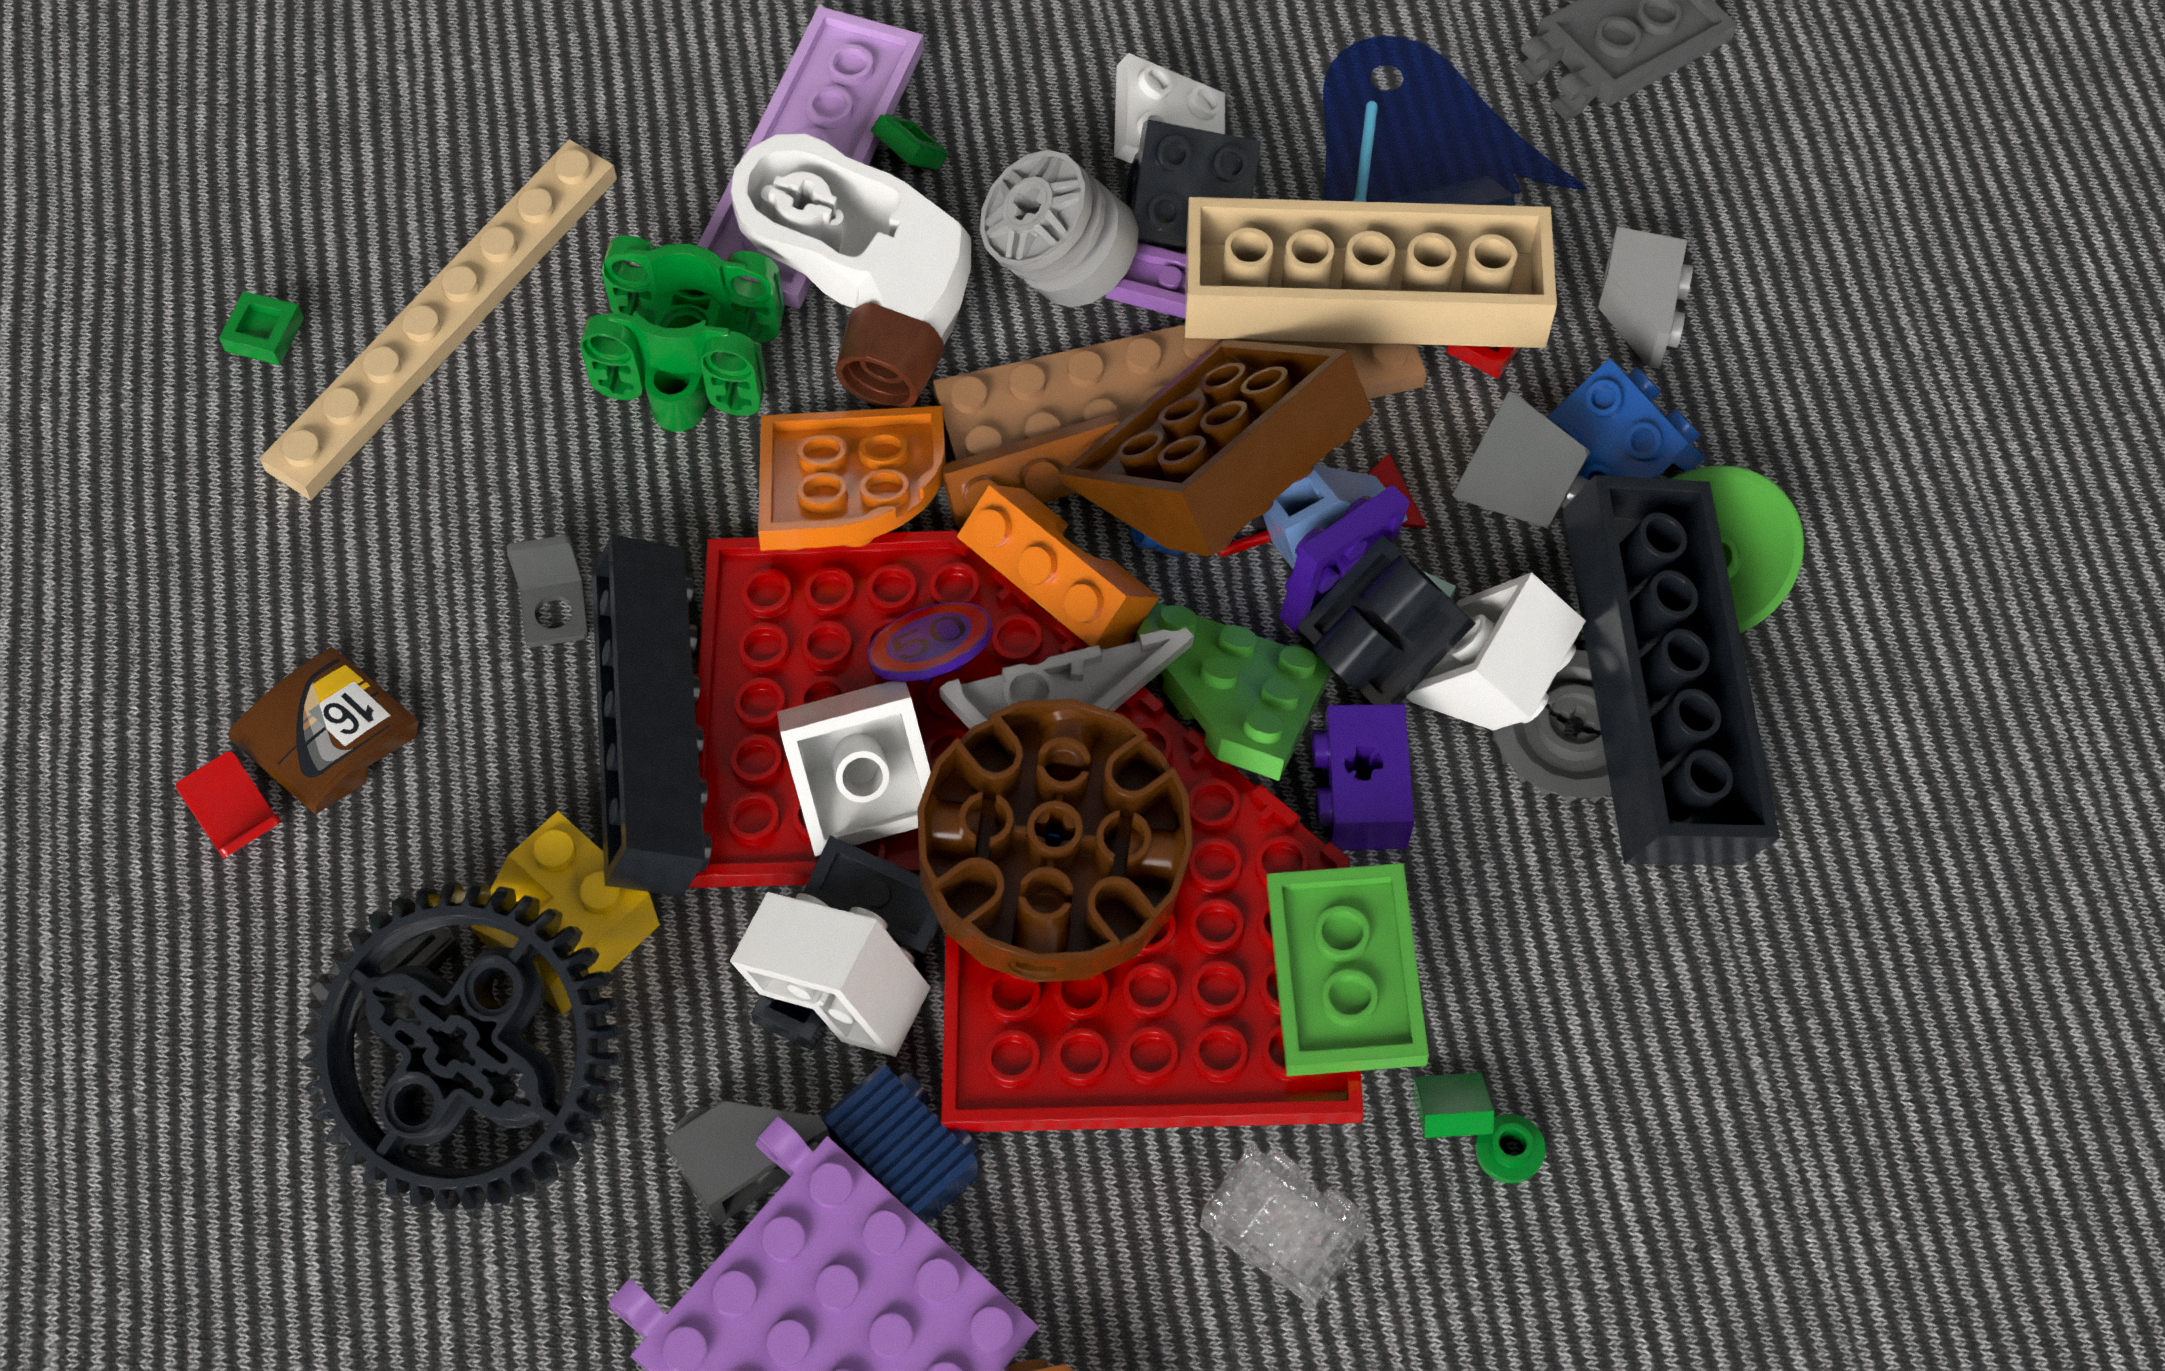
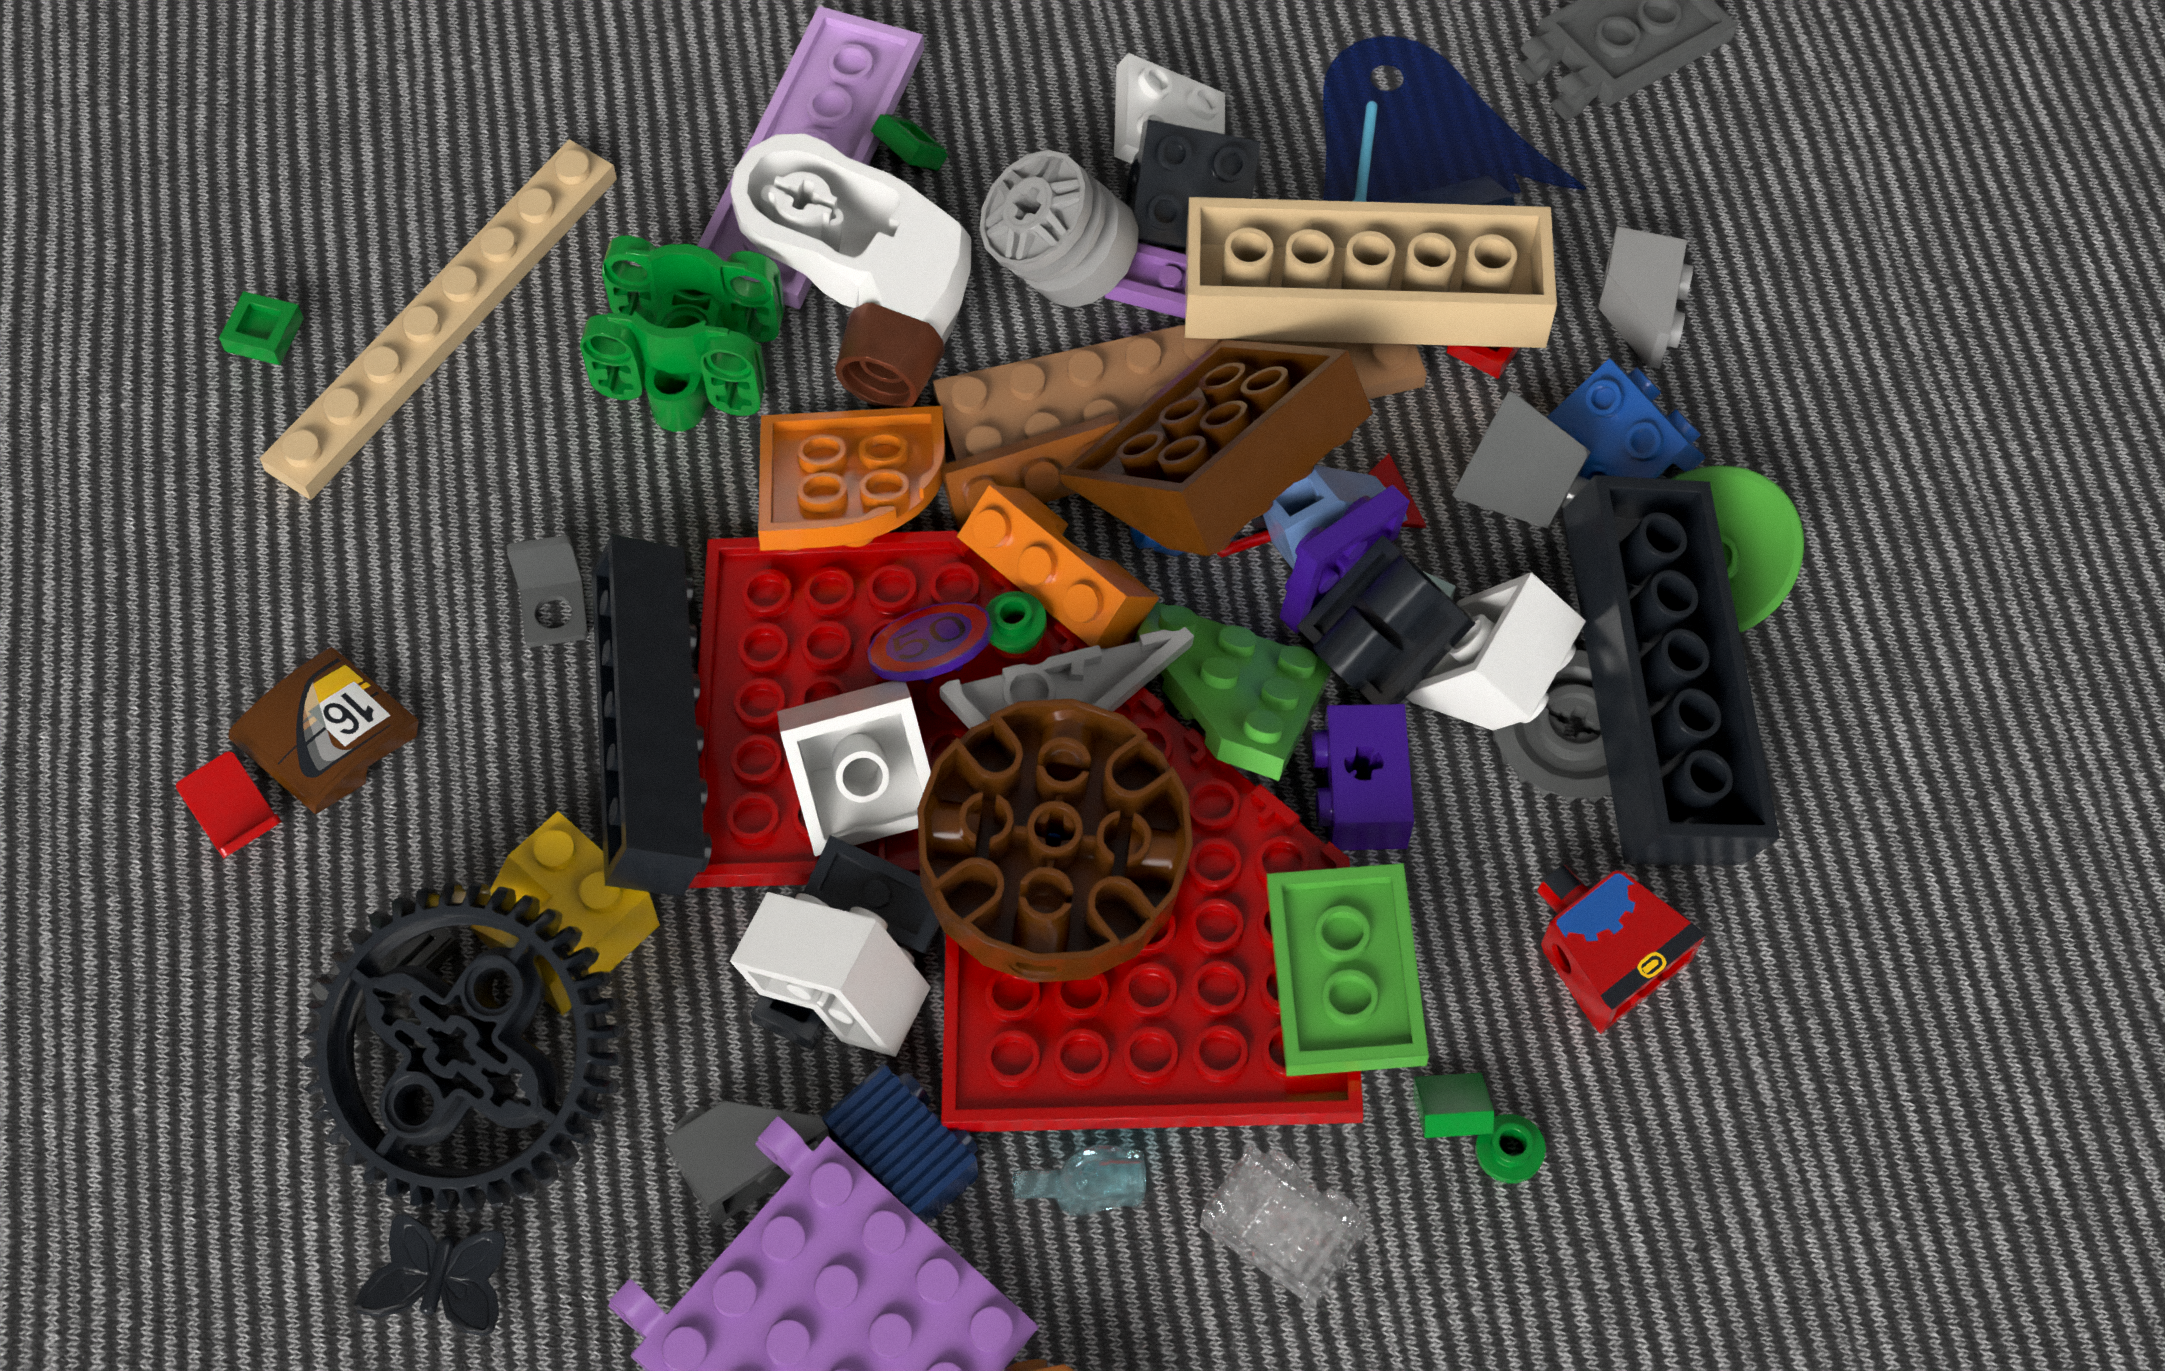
(433, 1270): none -> black piece
(1022, 635): none -> green plate
(1088, 1181): none -> clear light blue piece
(1613, 942): none -> red torso

